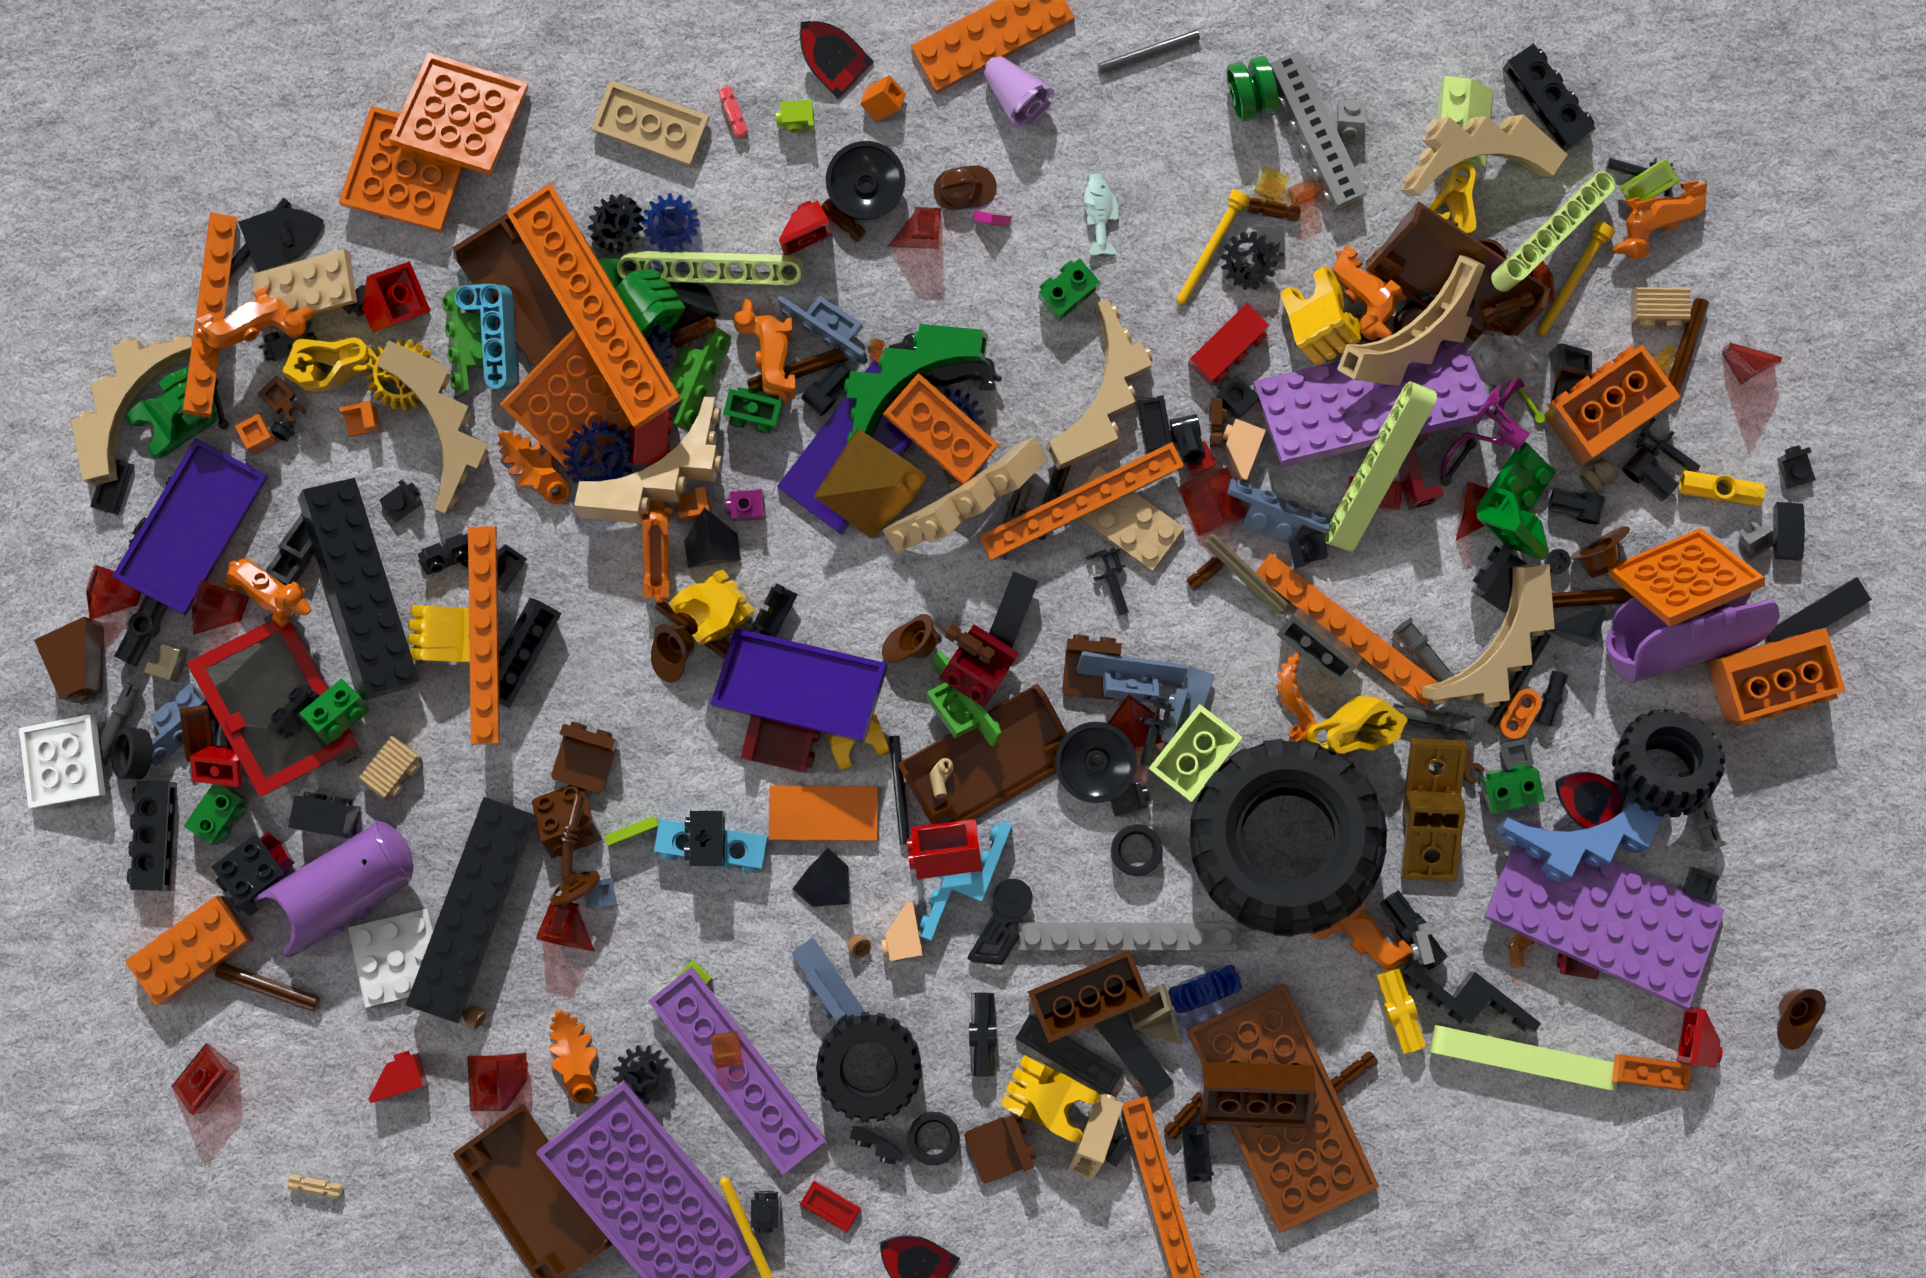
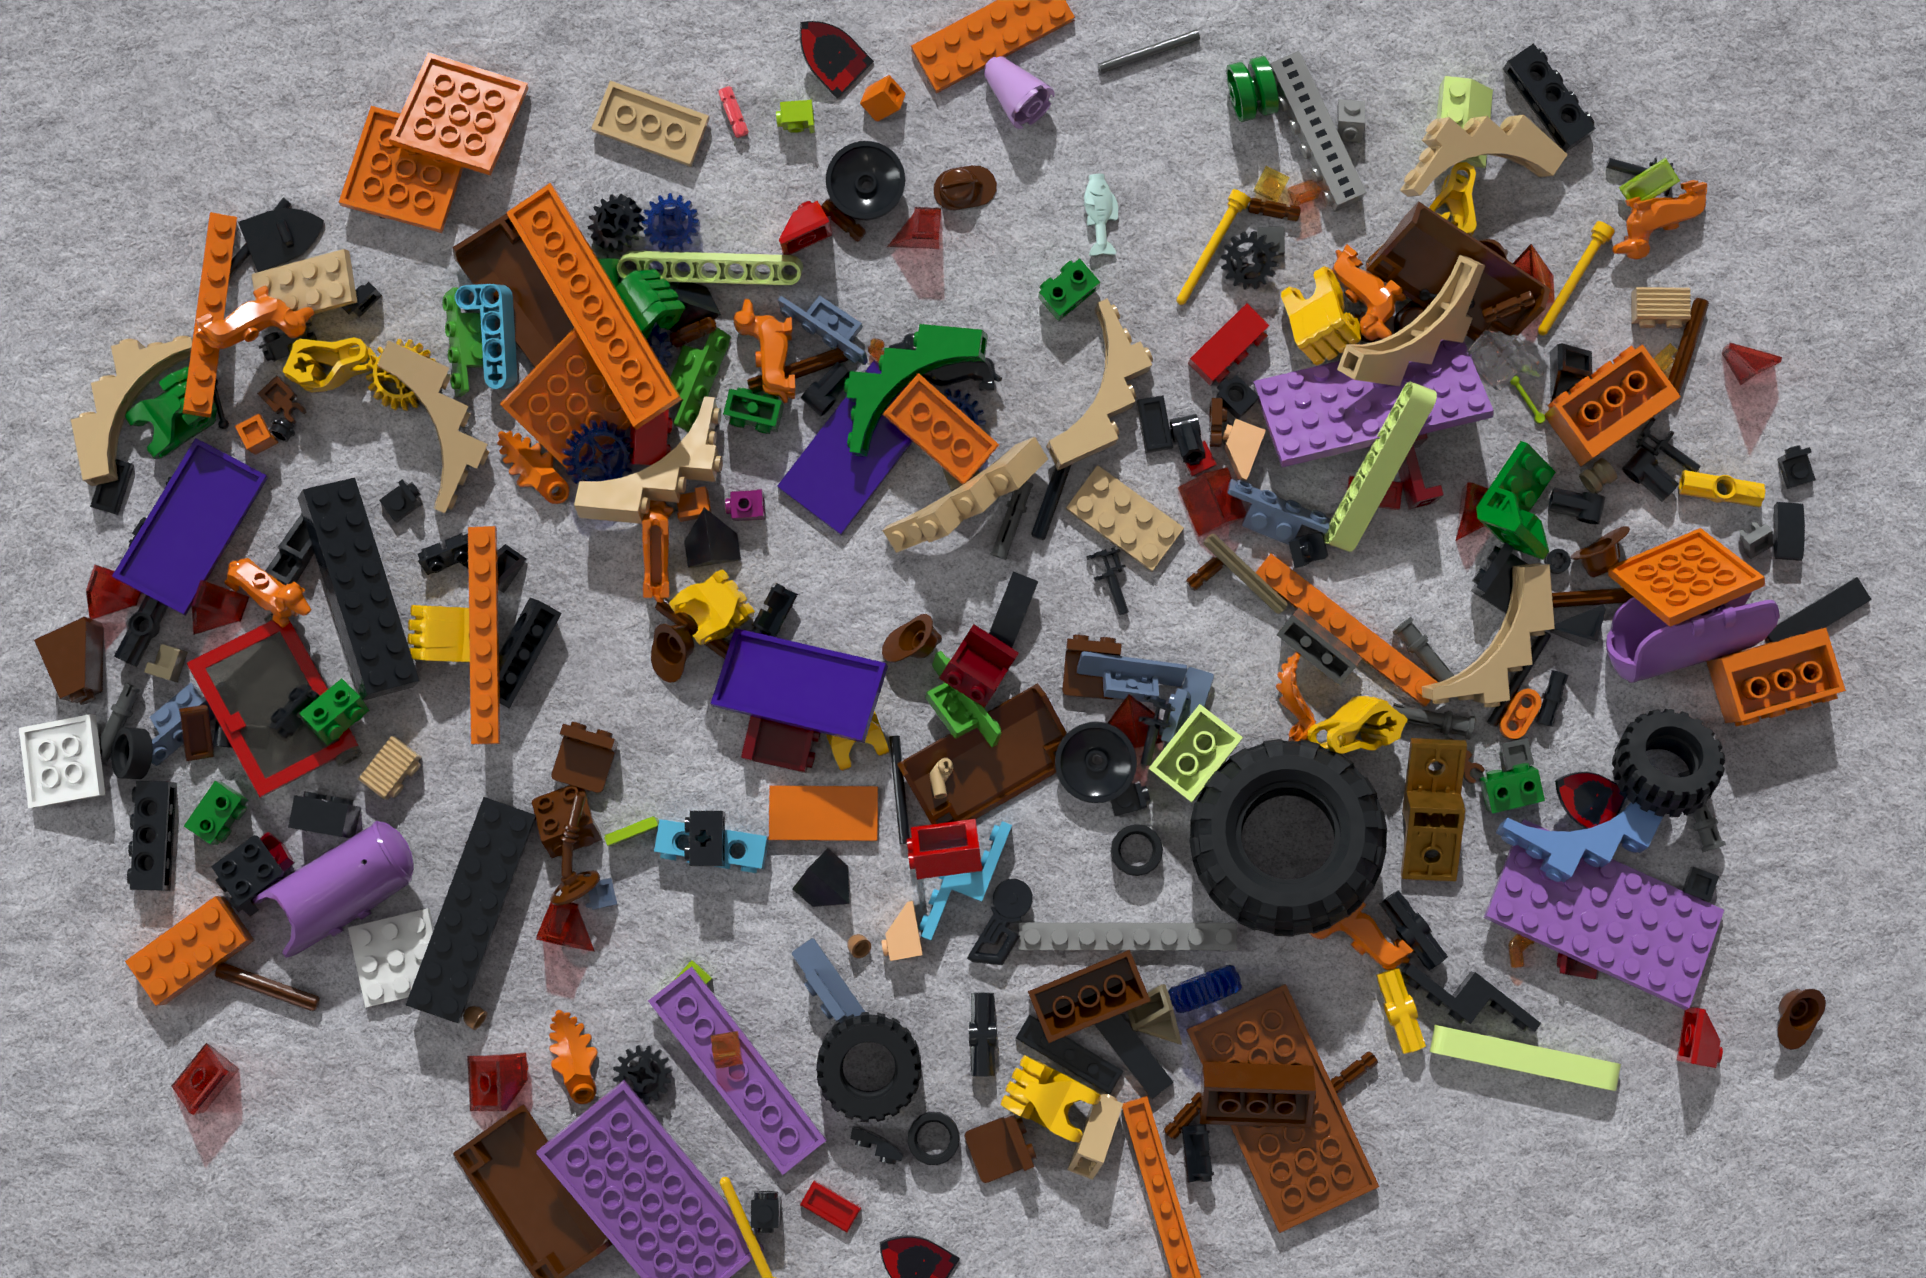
(216, 766): red slope -> none
(315, 1186): tan axle -> none
(360, 418): orange panel -> none
(393, 297): red slope -> none
(399, 1077): red slope -> none
(869, 484): pearl gold slope -> none
(969, 643): reddish brown axle -> none
(992, 218): dark pink tile -> none
(1081, 501): orange plate -> none
(1117, 1150): black plate -> none
(1421, 948): light grey bracket -> none
(1471, 444): black hinge -> none
(1509, 431): magenta plant -> none
(1553, 231): yellowish green beam -> none
(1652, 1072): orange tile -> none

